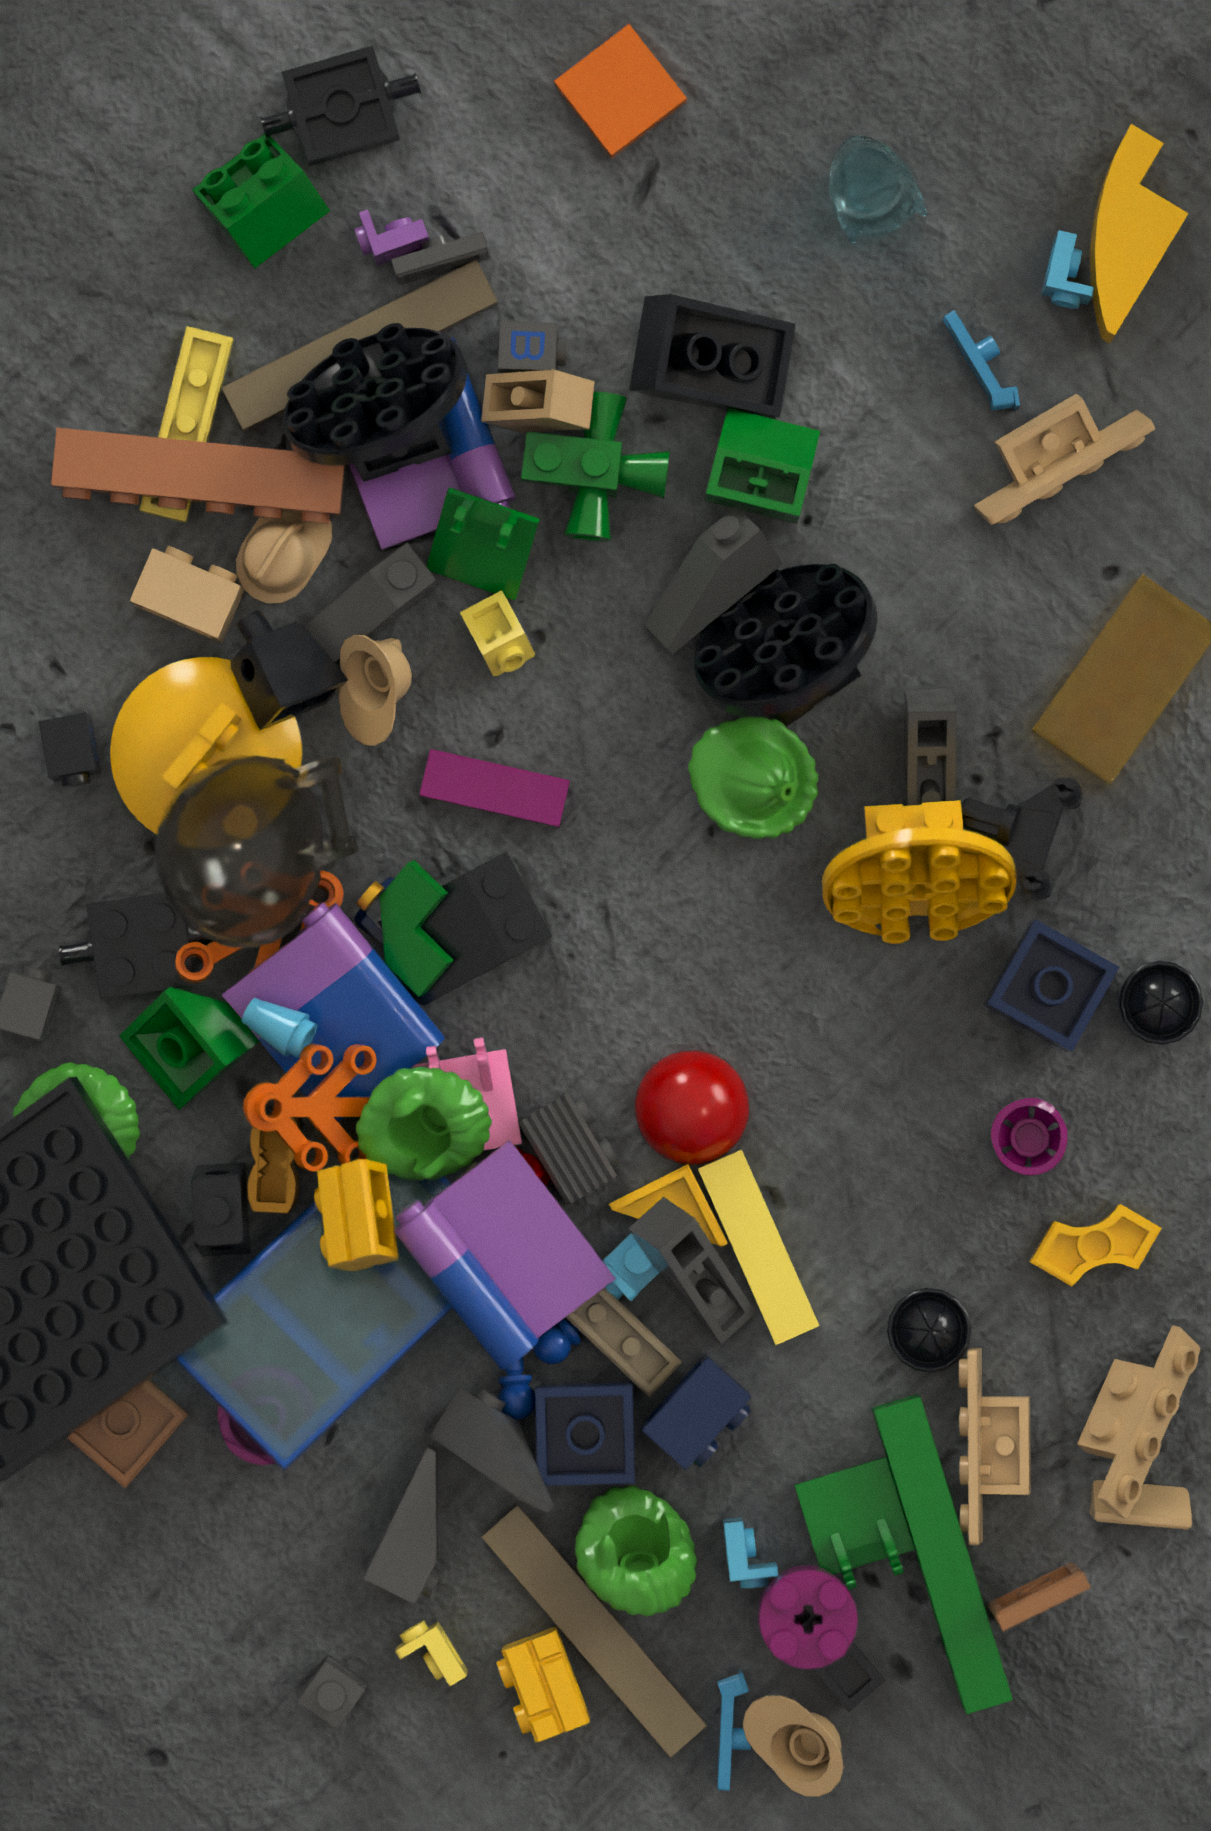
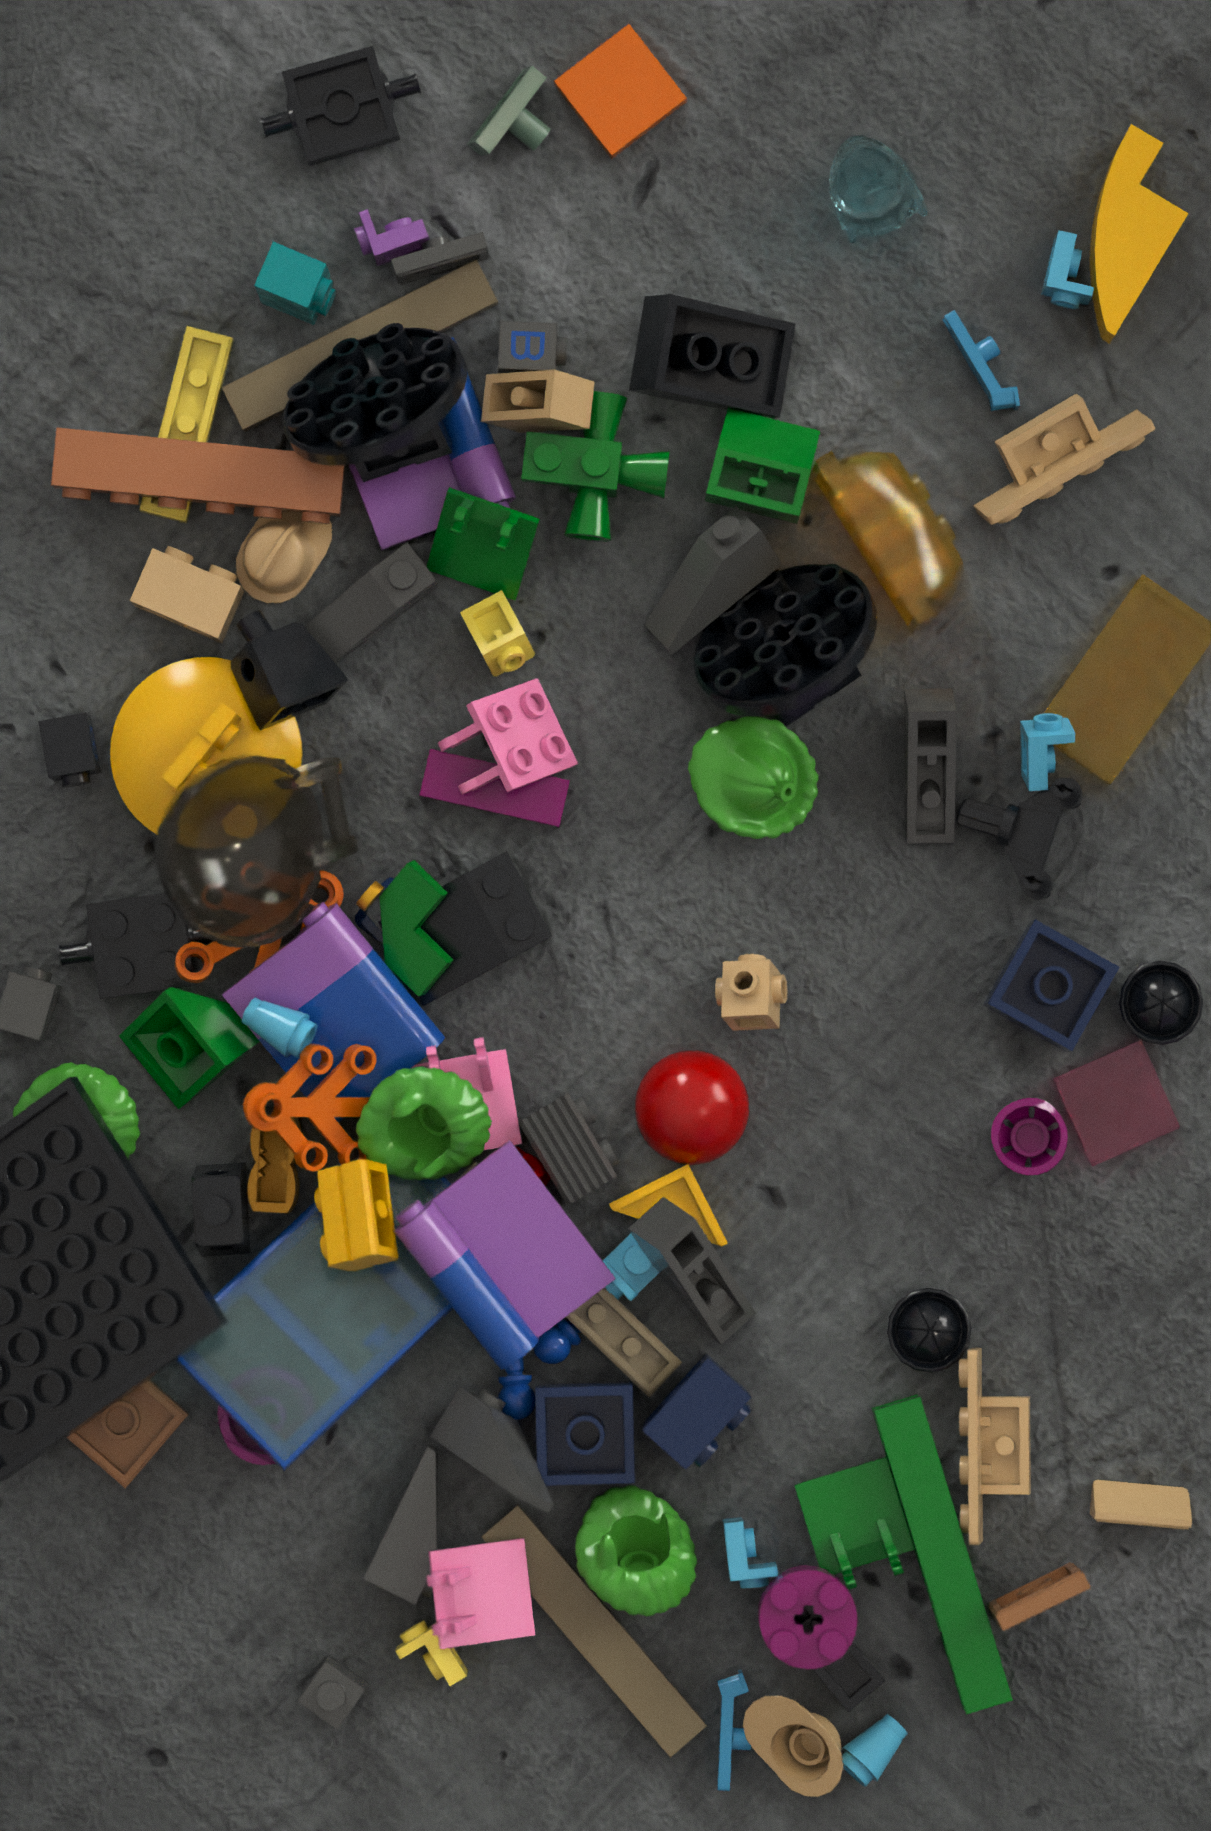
(261, 199): green slope -> none
(295, 284): none -> teal brick
(376, 682): tan piece -> none
(481, 1593): none -> bright pink plate
(513, 116): none -> sand green tile
(520, 736): none -> bright pink plate
(544, 1685): yellow brick -> none
(751, 993): none -> tan brick
(758, 1247): light yellow tile -> none
(872, 1750): none -> medium azure cone
(894, 531): none -> clear yellow windscreen
(918, 865): yellow bracket -> none
(1038, 748): none -> medium azure bracket
(1072, 1251): yellow tile -> none
(1116, 1103): none -> clear pink tile
(1134, 1416): tan bracket -> none

